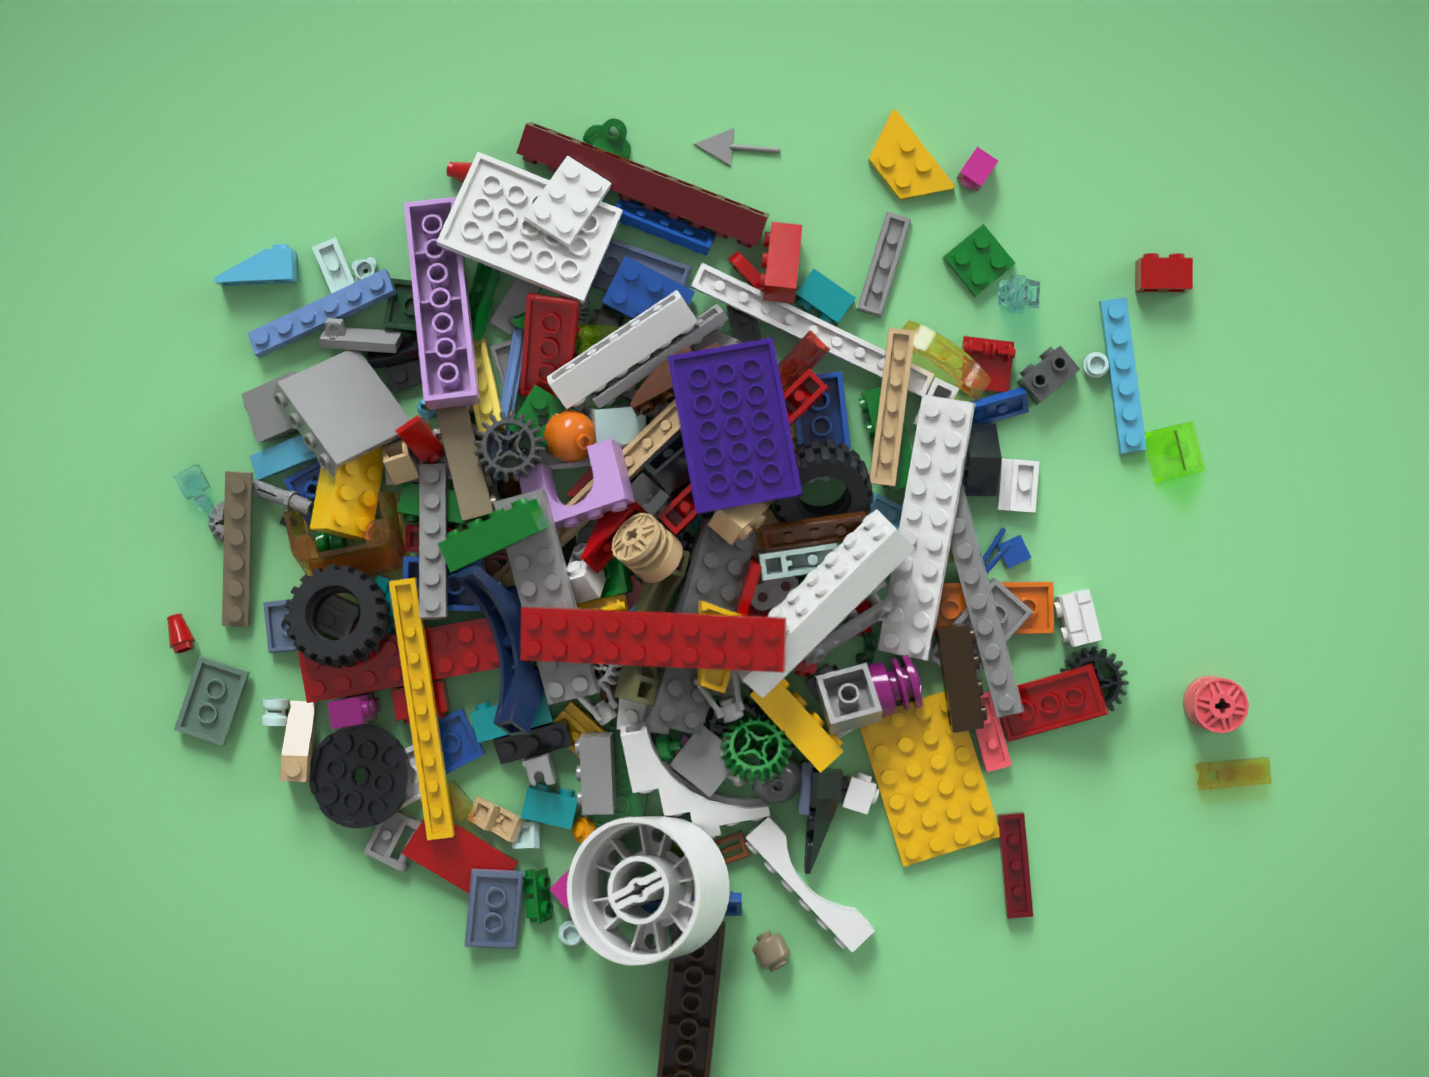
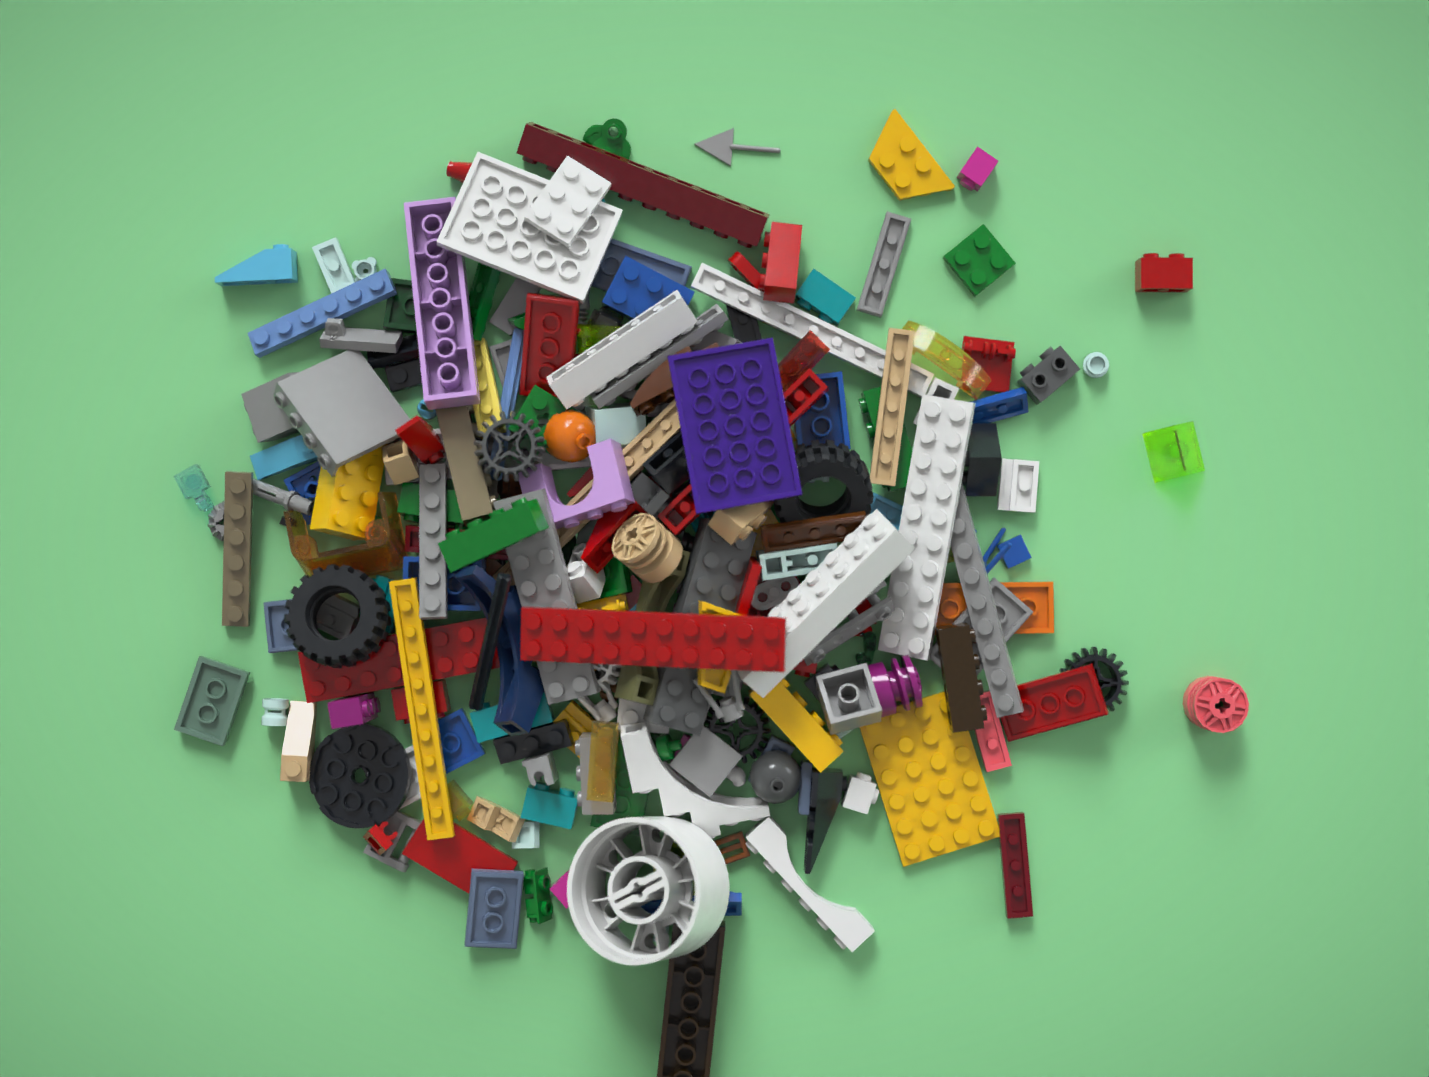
(179, 634): red cone -> none
(329, 542): green wheel -> none
(378, 839): none -> red tile
(490, 641): none -> black axle
(569, 934): light aqua plate -> none
(582, 829): light orange plate -> none
(603, 761): none -> clear yellow plate
(662, 226): blue plate -> none
(739, 761): green gear -> none
(771, 951): dark tan head -> none
(1018, 294): clear light blue brick -> none
(1077, 617): white brick -> none
(1122, 375): medium azure plate -> none
(1234, 773): clear yellow plate -> none

